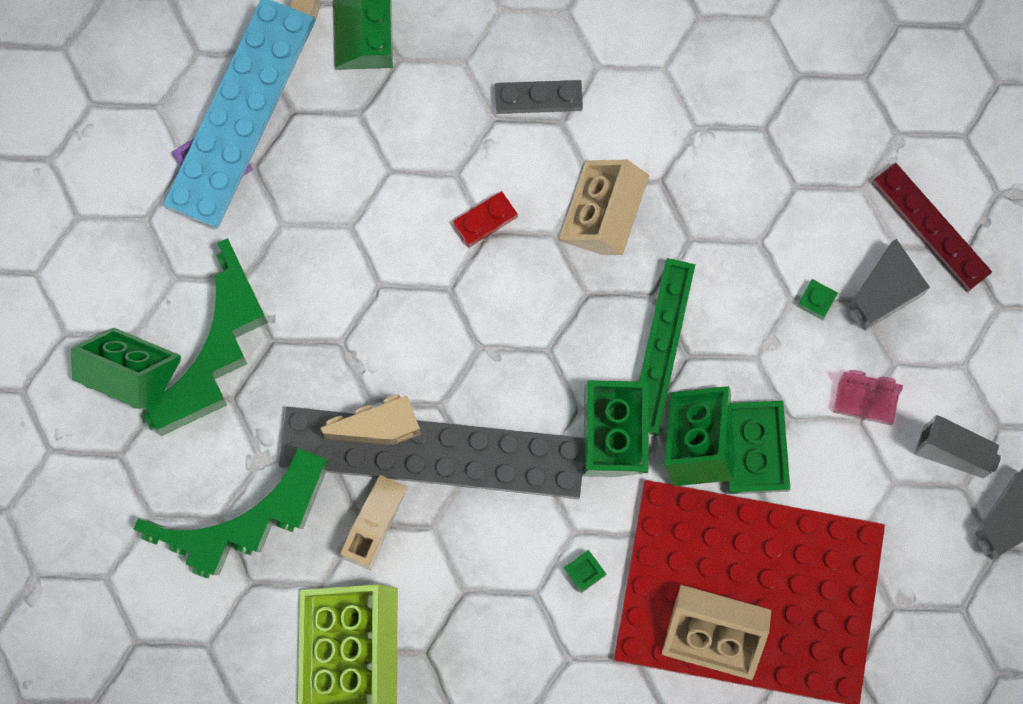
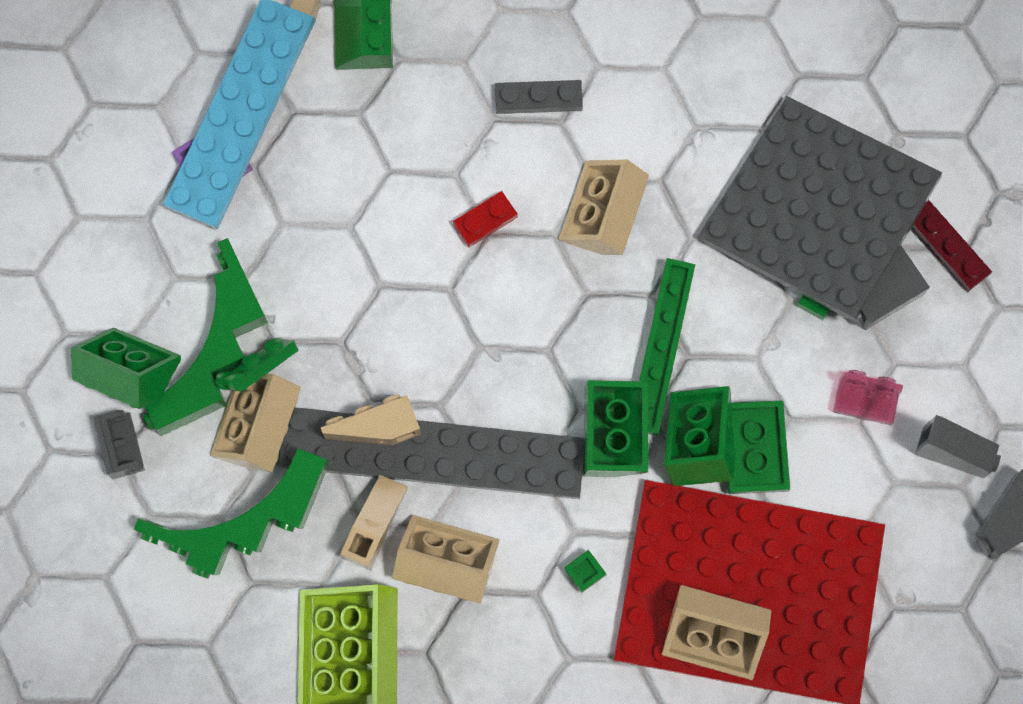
(118, 444): none -> dark grey hinge
(256, 423): none -> tan slope
(257, 365): none -> green plate
(445, 559): none -> tan slope
(820, 207): none -> dark grey plate

